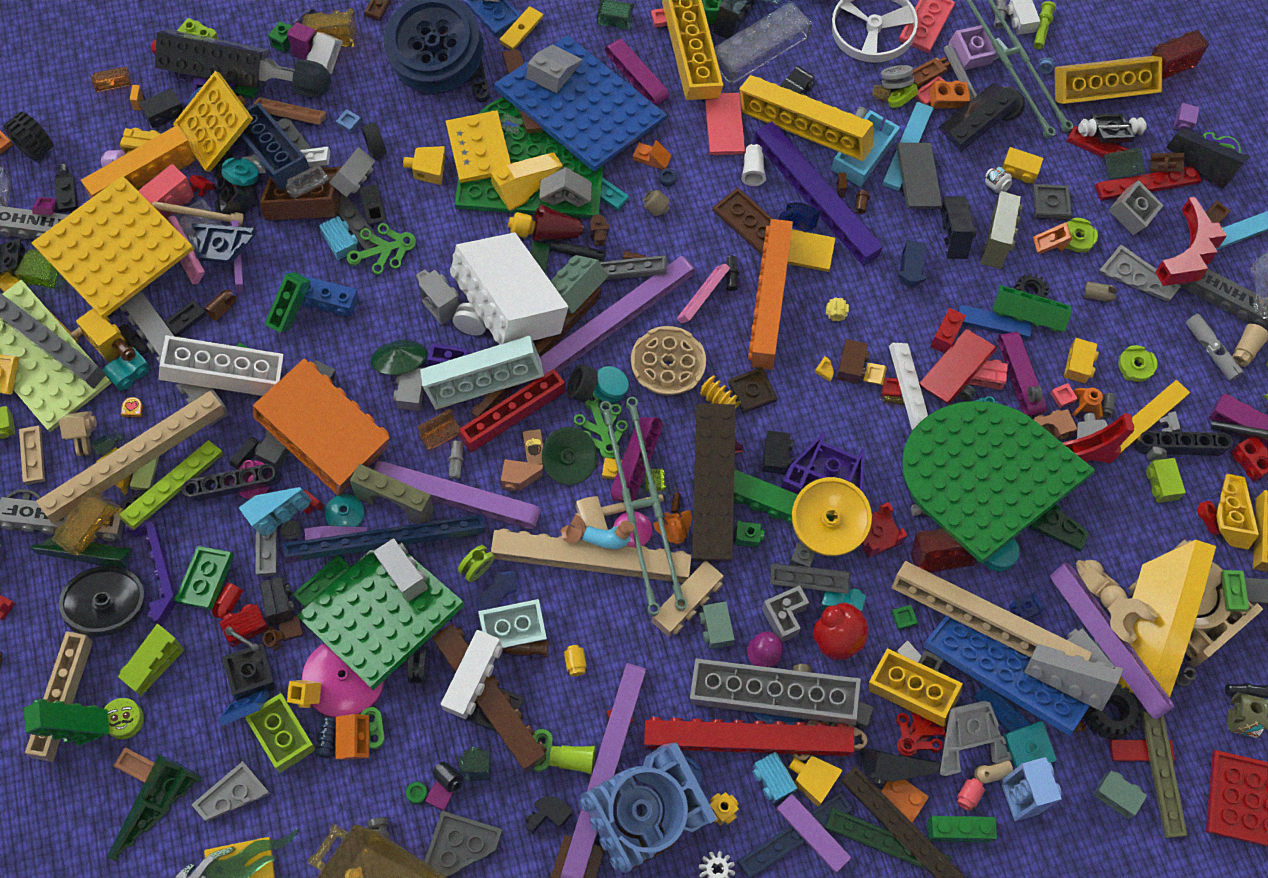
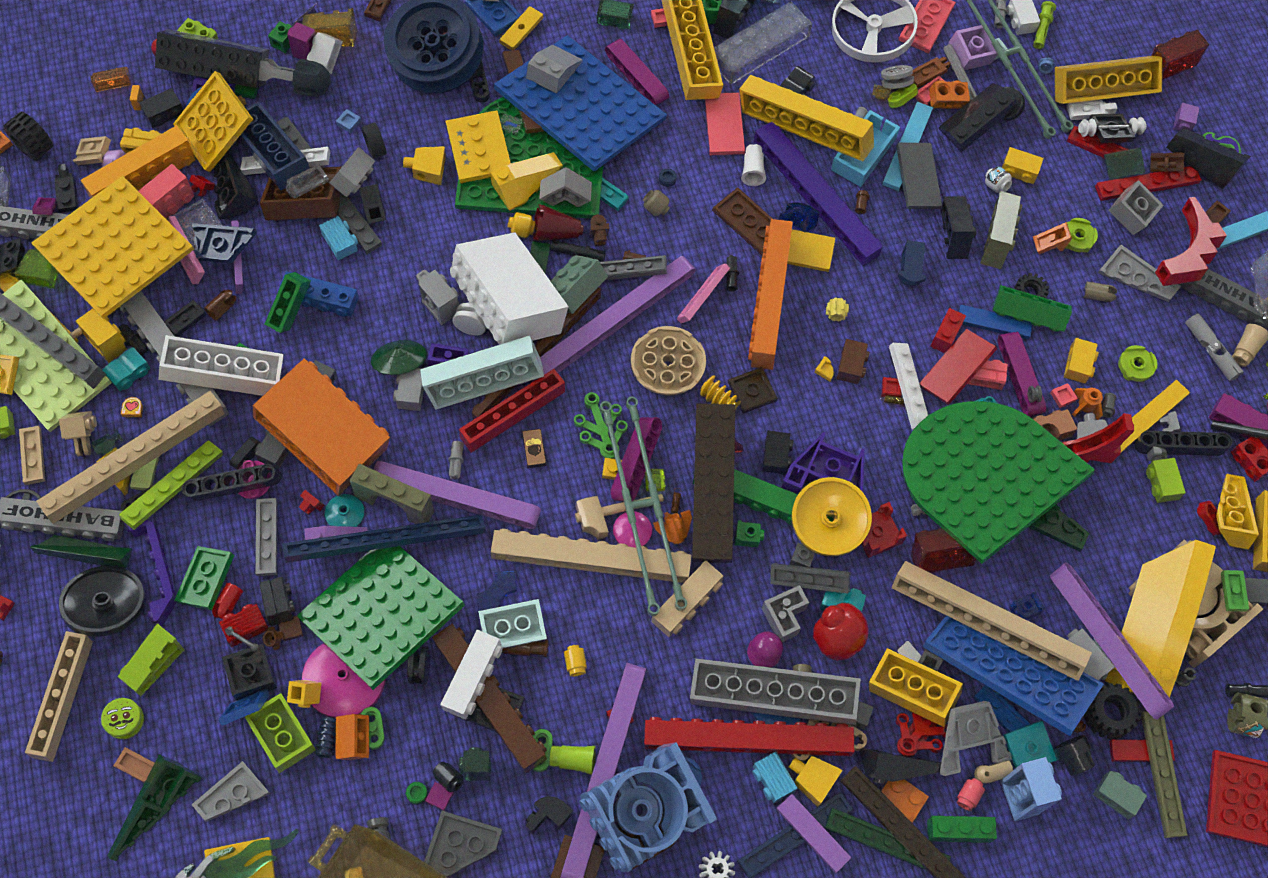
(66, 721): green wedge -> none
(85, 521): clear yellow wedge -> none
(92, 150): none -> tan plate
(127, 353): reddish brown pin -> none
(199, 213): tan piece -> none
(240, 172): teal tile -> none
(274, 508): medium azure slope -> none
(290, 530): dark grey plate -> none
(292, 111): nougat tile -> none
(321, 581): green tile -> none
(383, 248): bright green plant -> none
(401, 569): brick -> none
(438, 429): clear orange panel -> none
(476, 563): lime head -> none
(518, 474): nougat slope -> none
(569, 455): dark green hat -> none
(582, 383): black tyre -> none
(609, 539): piece -> none
(611, 384): teal head -> none
(653, 156): orange slope -> none
(717, 625): sand green brick -> none
(724, 815): yellow brick -> none
(841, 184): reddish brown tile -> none
(875, 374): yellow plate -> none
(904, 617): green tile -> none
(967, 393): dark grey bush -> none
(1004, 558): teal head -> none
(1051, 201): dark grey plate -> none
(1074, 676): light grey wedge -> none
(1075, 754): none -> black piece
(1084, 109): none -> white hinge
(1122, 609): tan piece -> none

